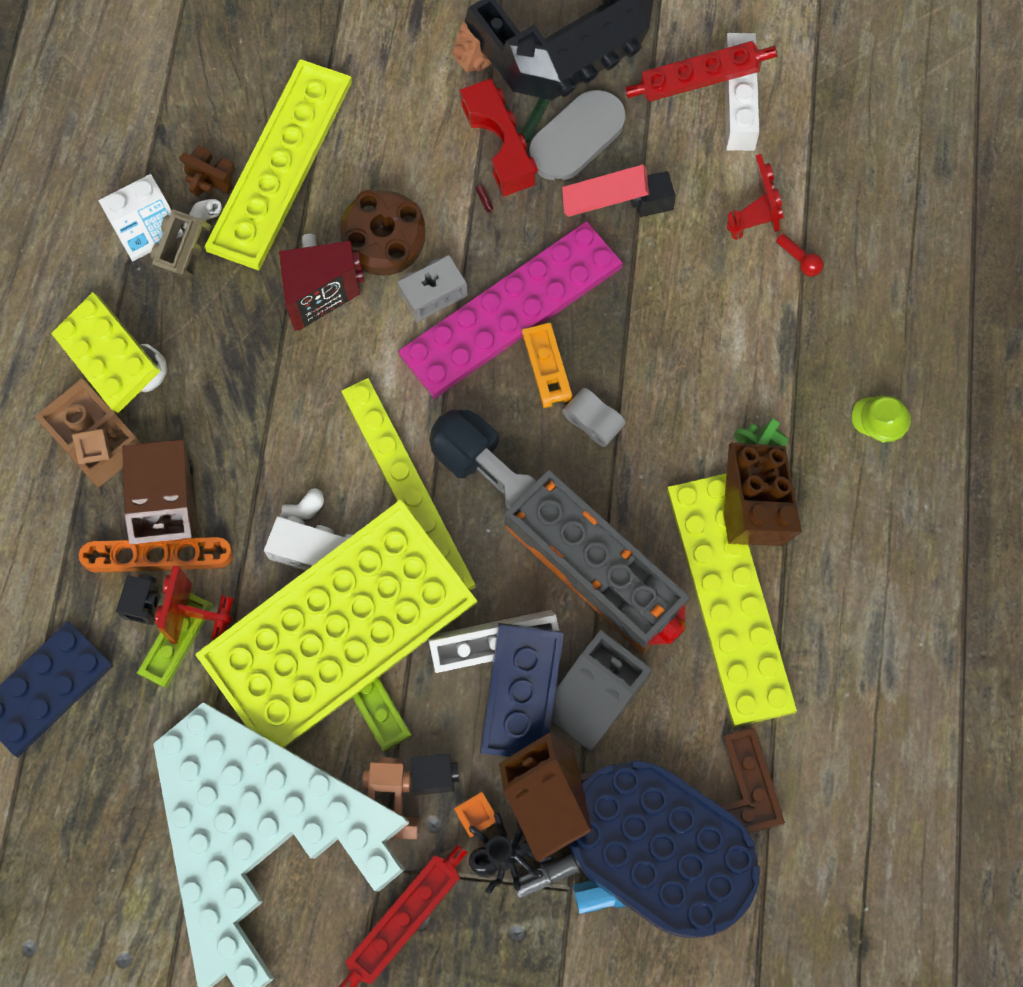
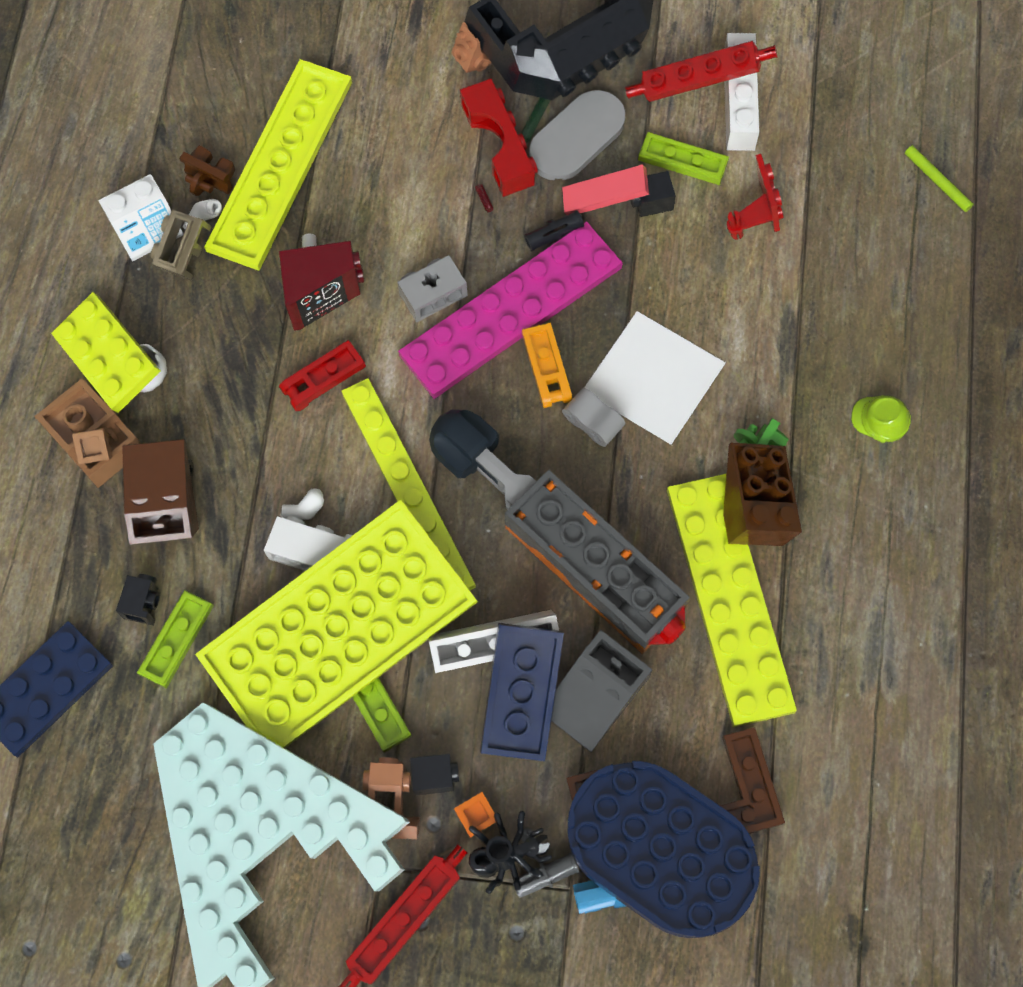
(141, 551): orange beam -> none
(174, 608): red plate -> none
(322, 375): none -> red plate
(384, 231): reddish brown piece -> none
(535, 239): none -> black pin
(546, 794): reddish brown slope -> none
(654, 377): none -> white sticker
(683, 158): none -> lime tile
(810, 264): red bar -> none
(938, 178): none -> lime bar

